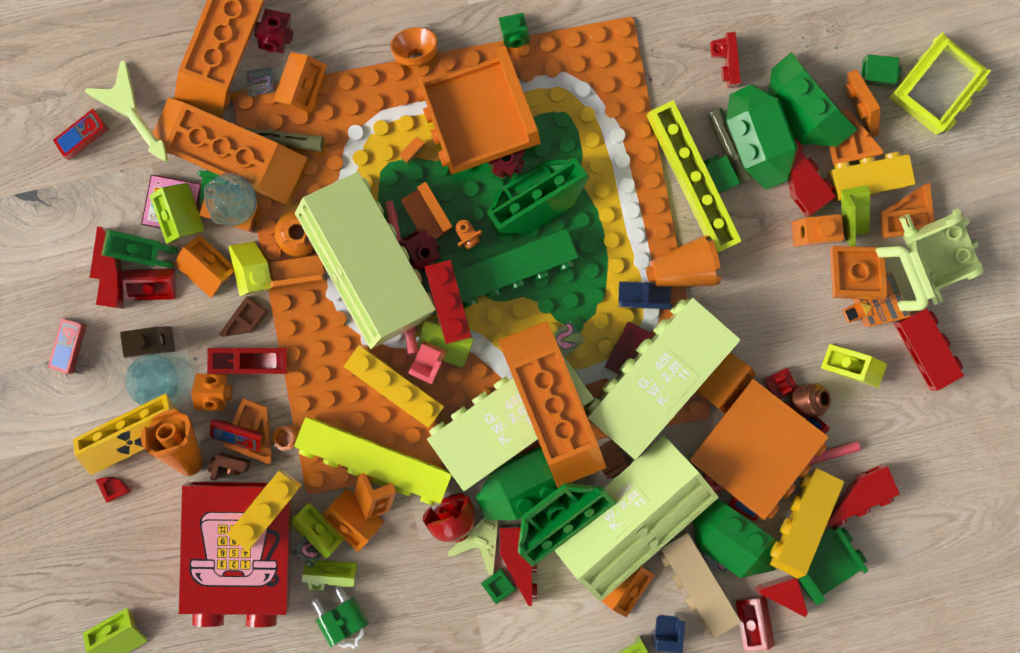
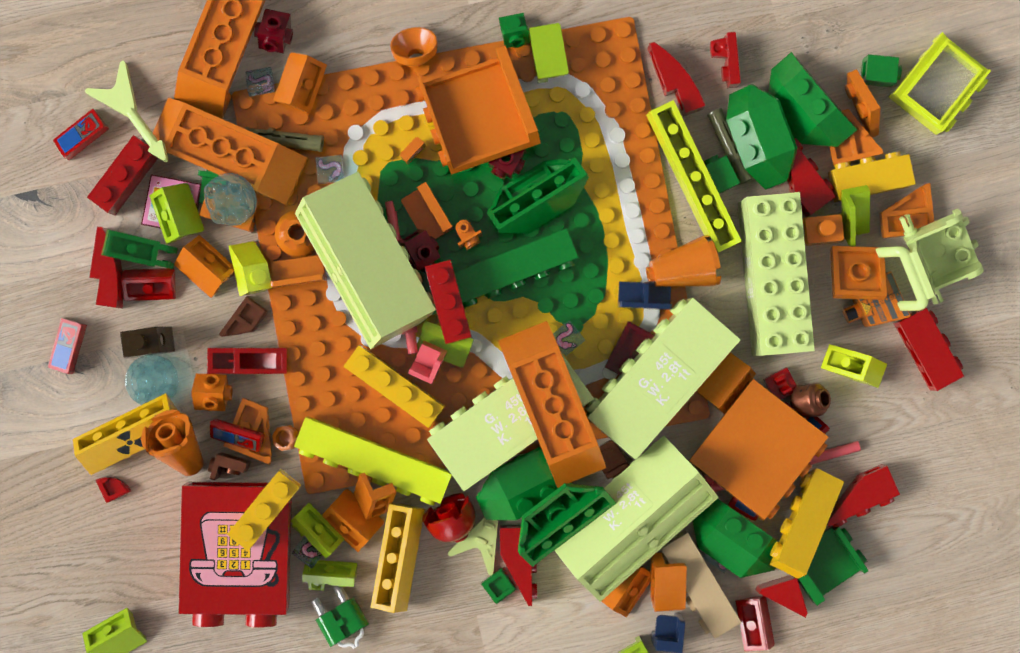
(123, 176): none -> red brick
(329, 169): none -> clear light blue tile
(397, 558): none -> yellow brick
(548, 51): none -> lime panel
(667, 584): none -> orange panel
(675, 80): none -> red slope
(775, 274): none -> yellowish green brick

